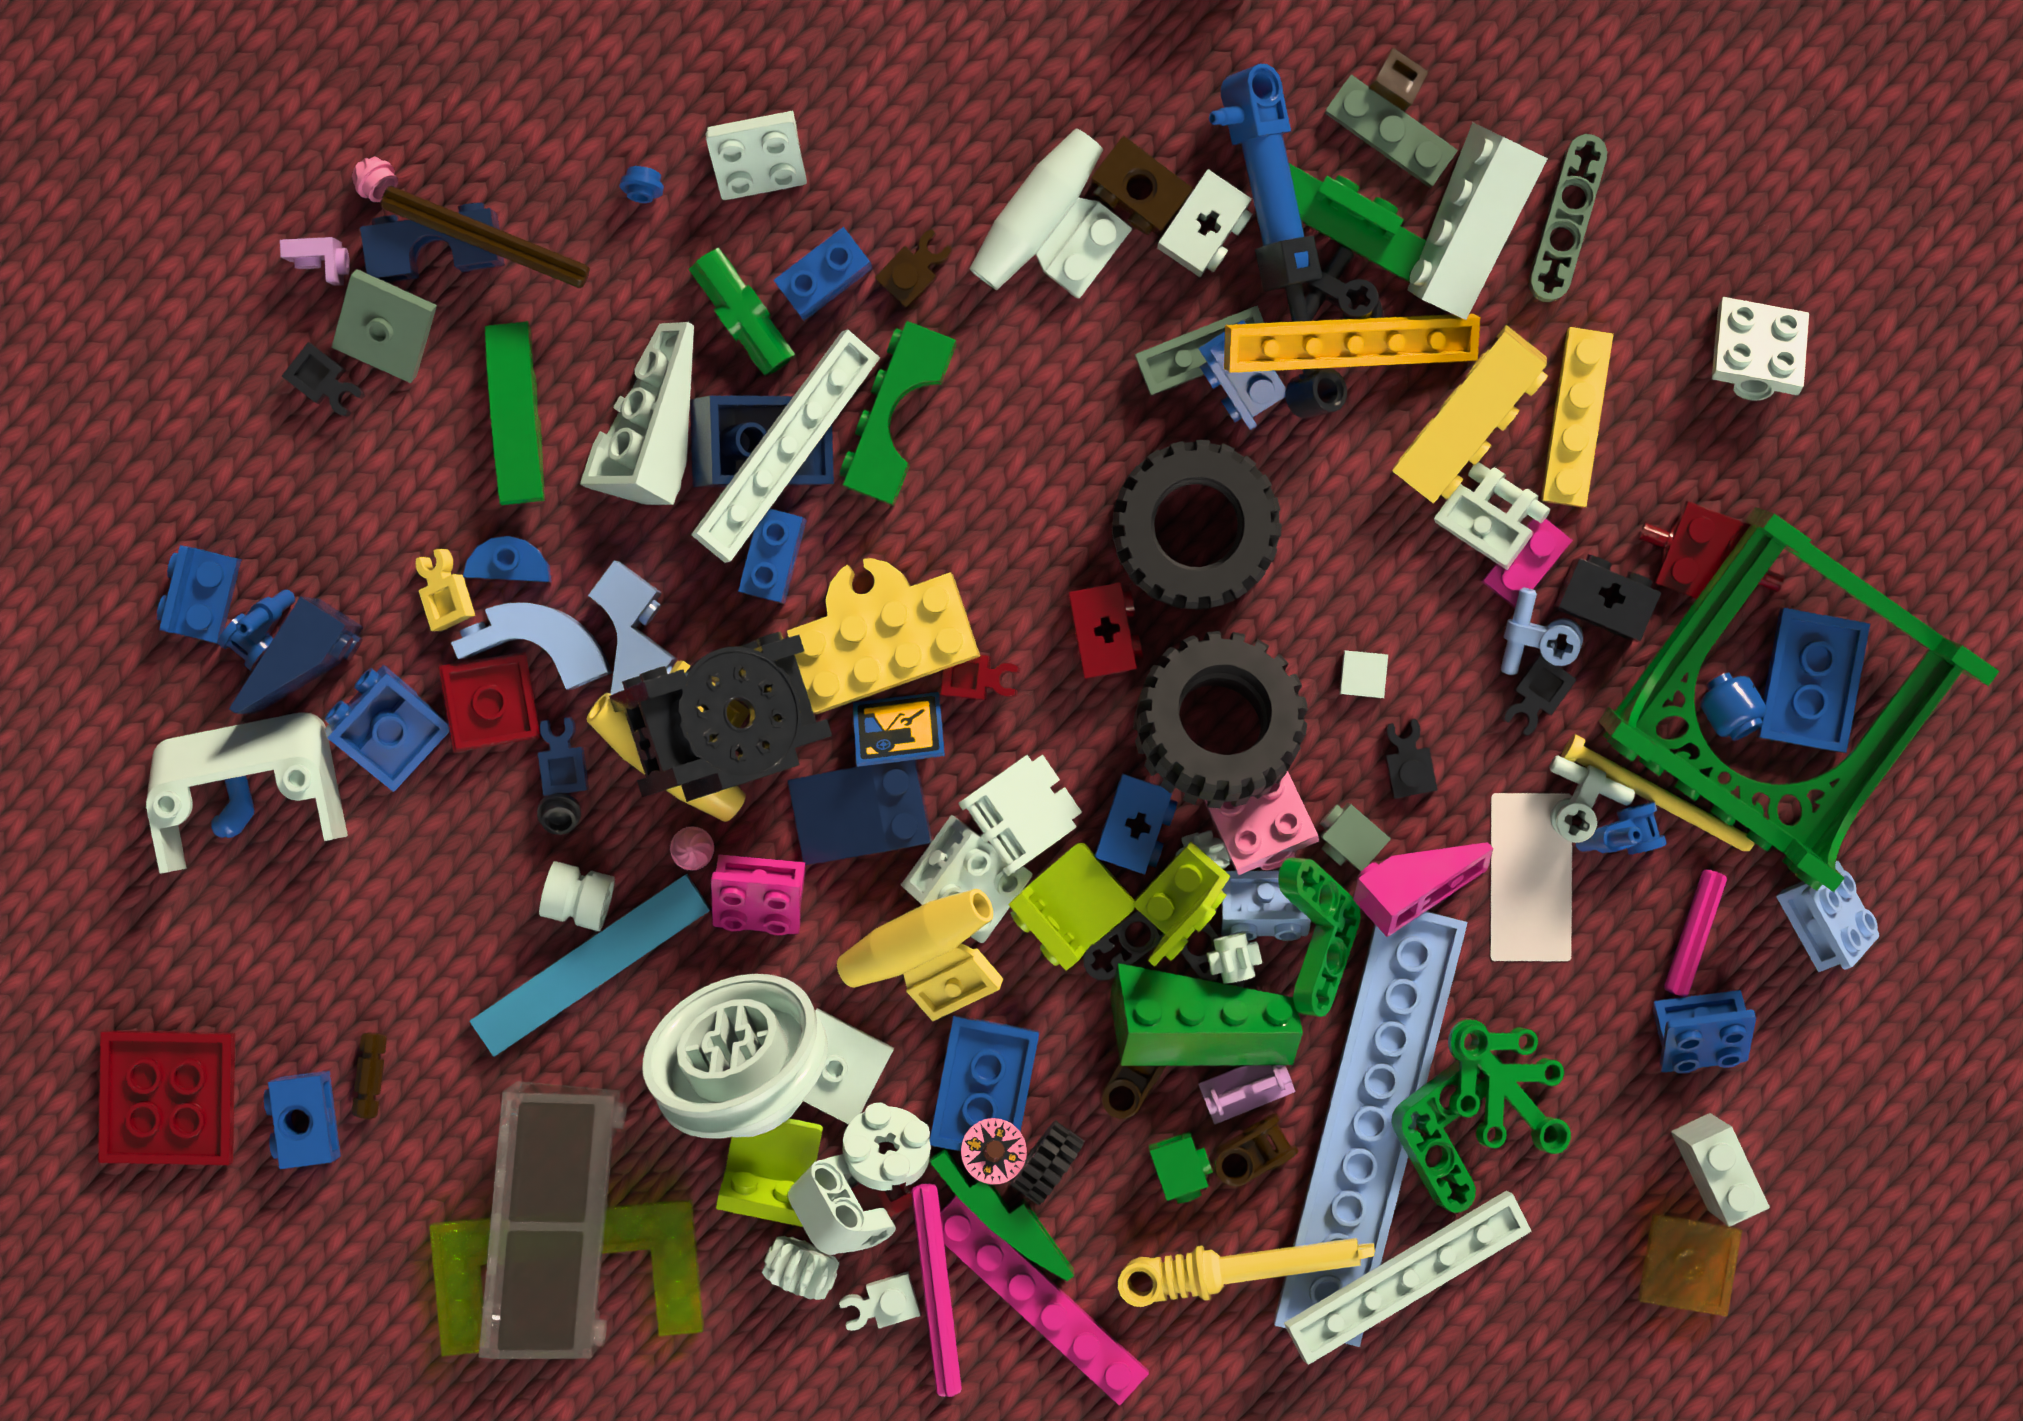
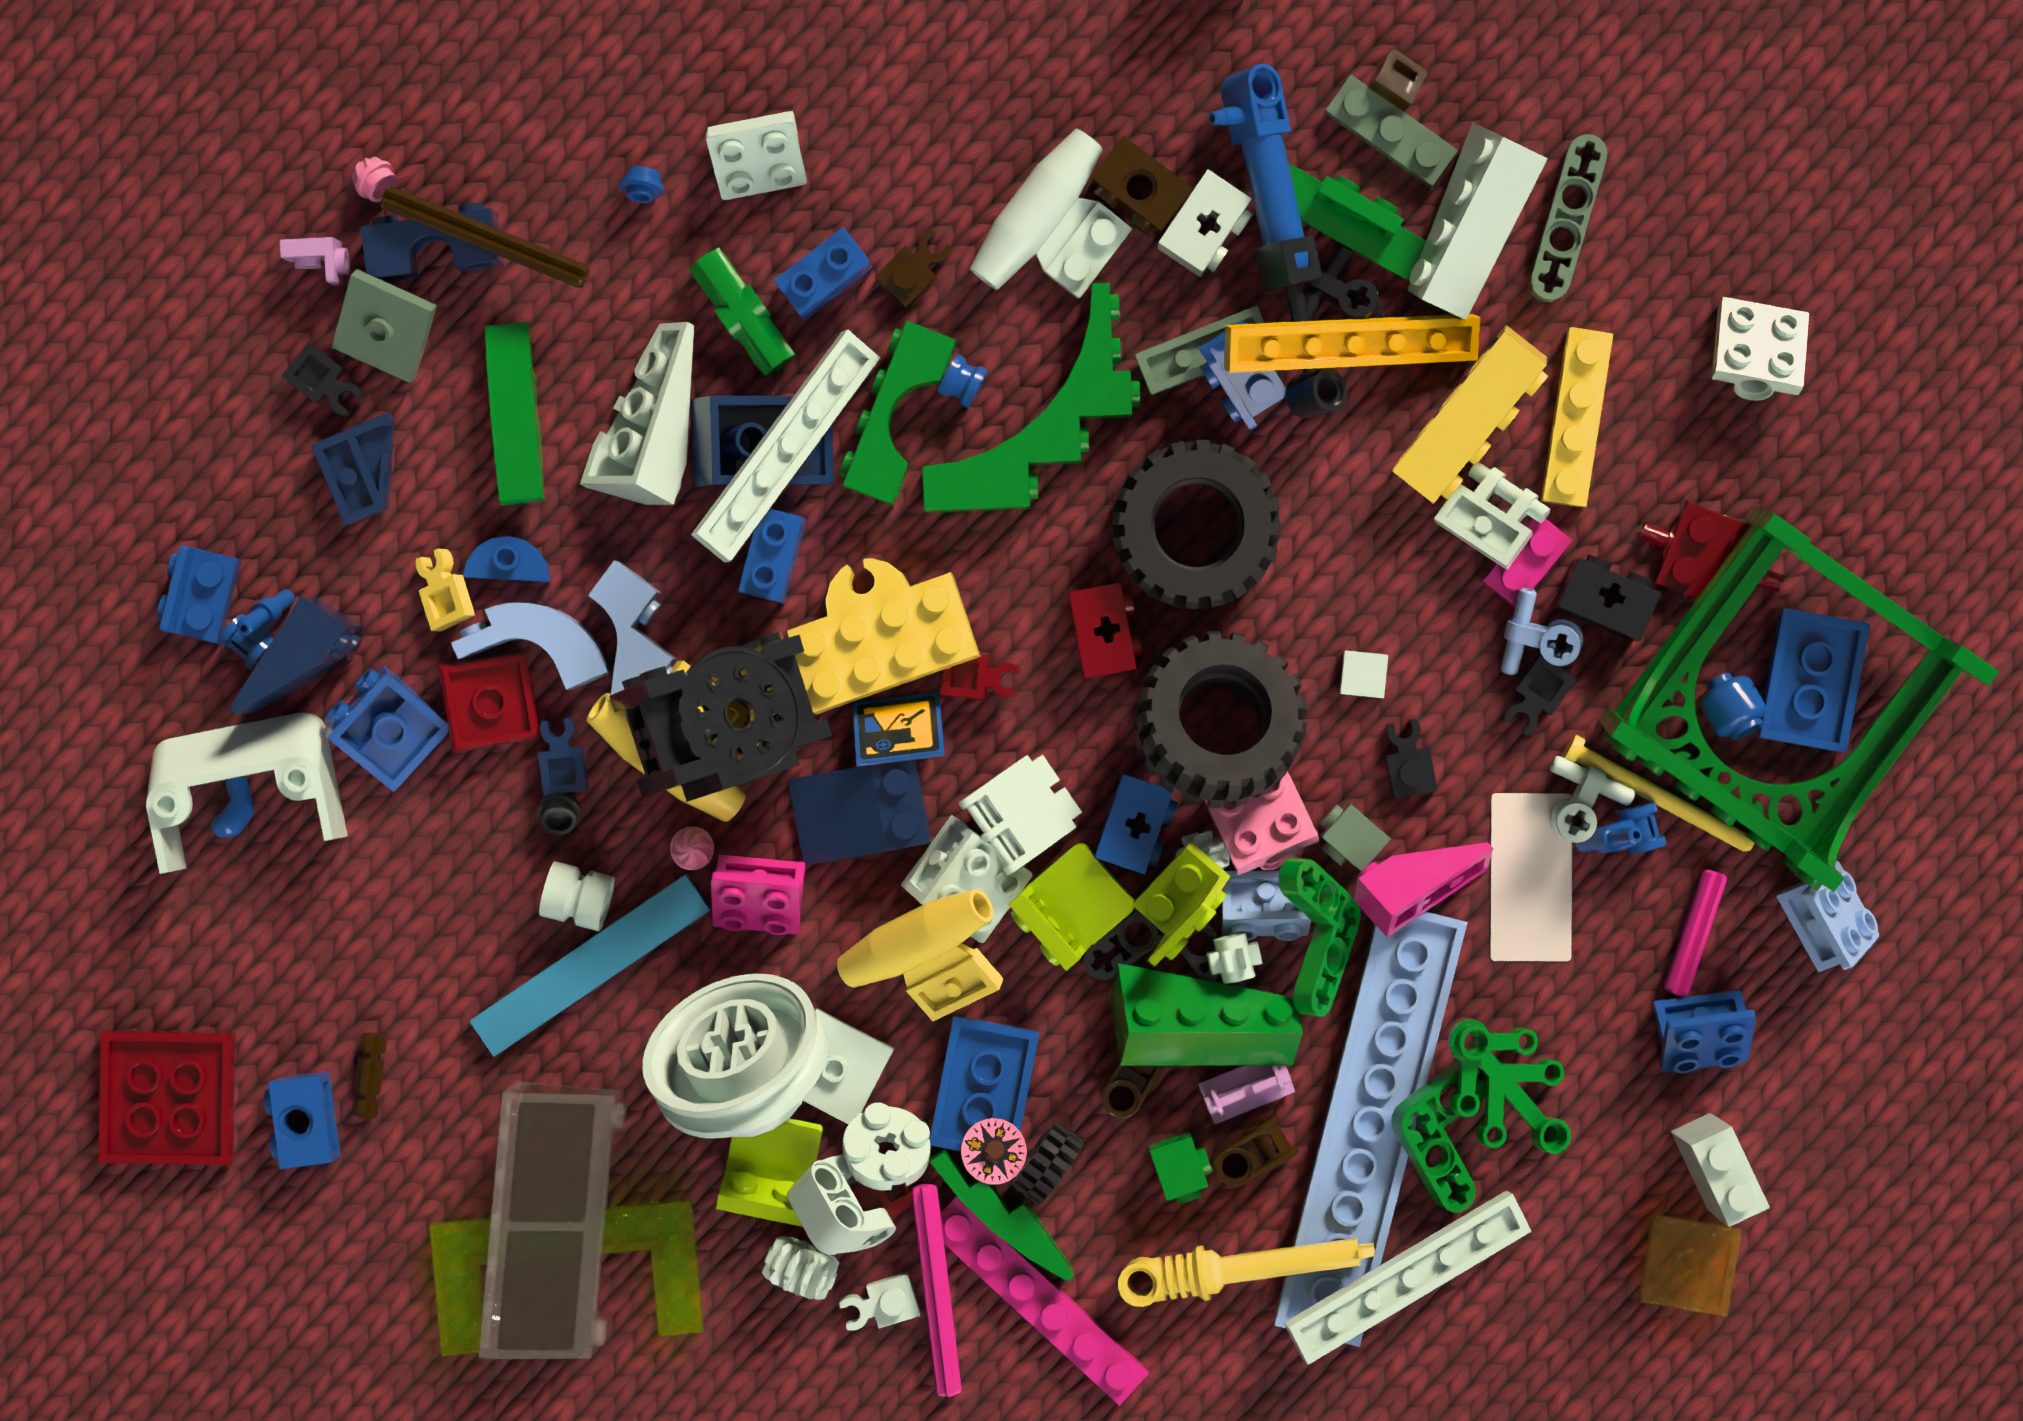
(359, 468): none -> dark blue wing
(962, 381): none -> blue wheel
(1093, 391): none -> green arch

